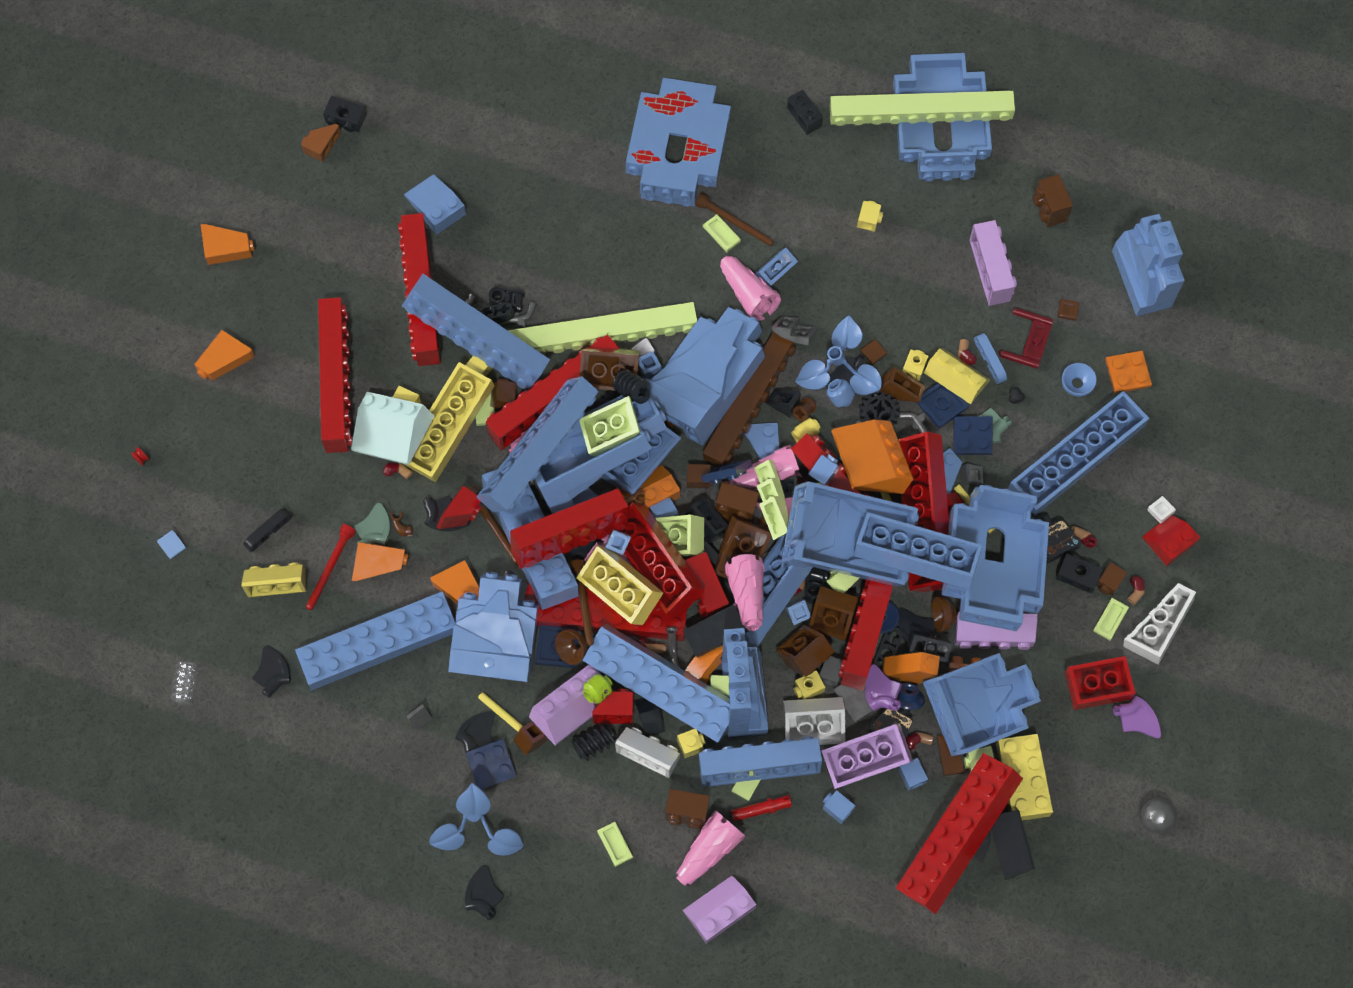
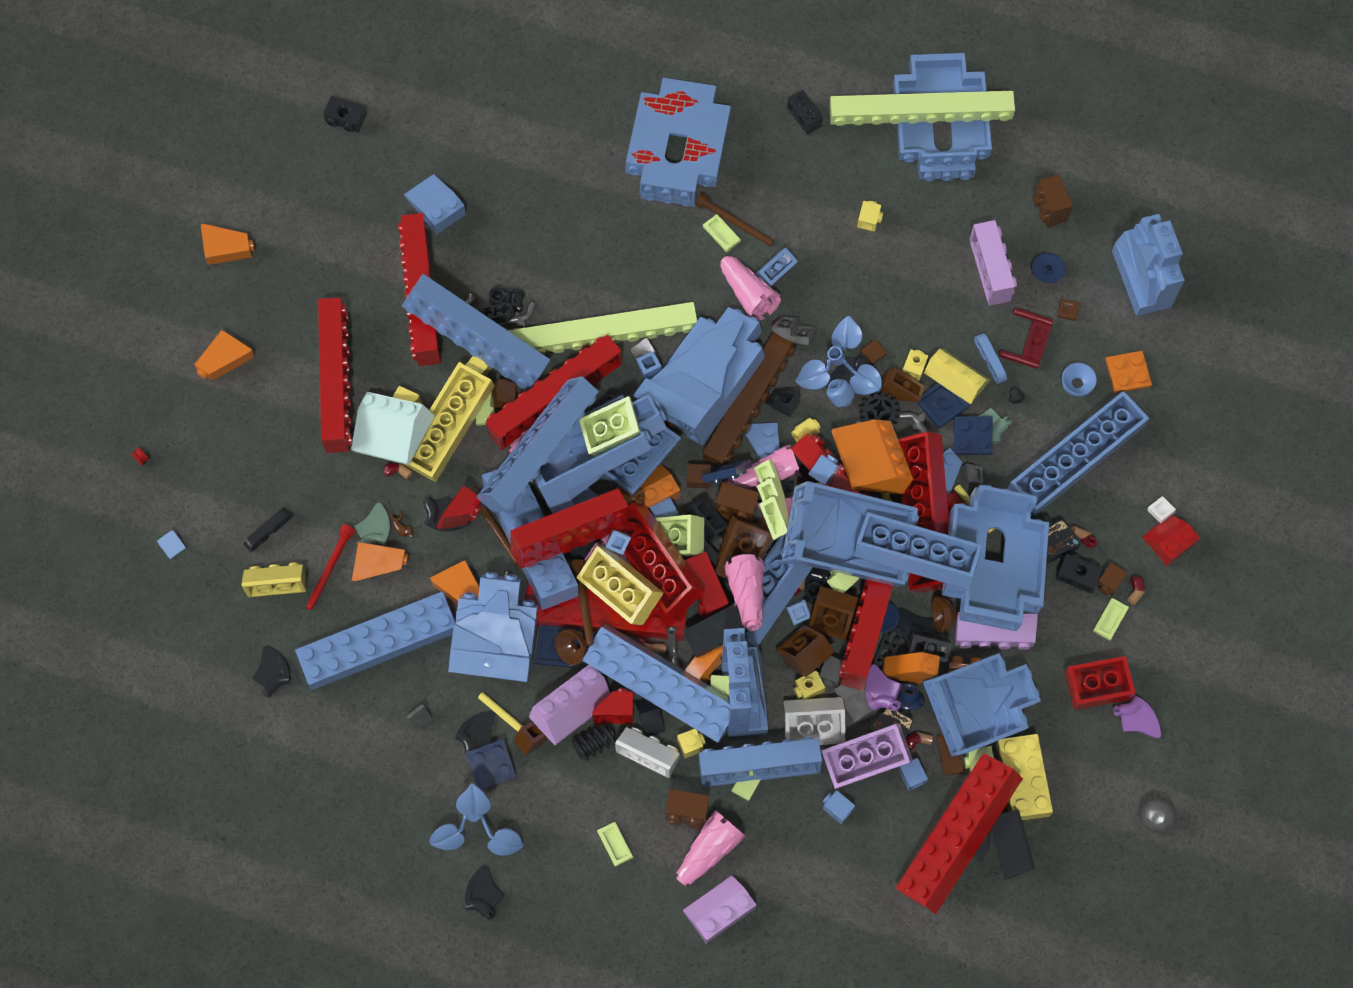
(183, 683): clear piece -> none
(320, 141): dark orange slope -> none
(597, 689): lime head -> none
(603, 365): reddish brown slope -> none
(633, 386): black piece -> none
(768, 806): red pin -> none
(803, 410): reddish brown bush -> none
(964, 354): dark red arm -> none
(1051, 262): none -> dark blue piece
(1158, 629): white wedge -> none

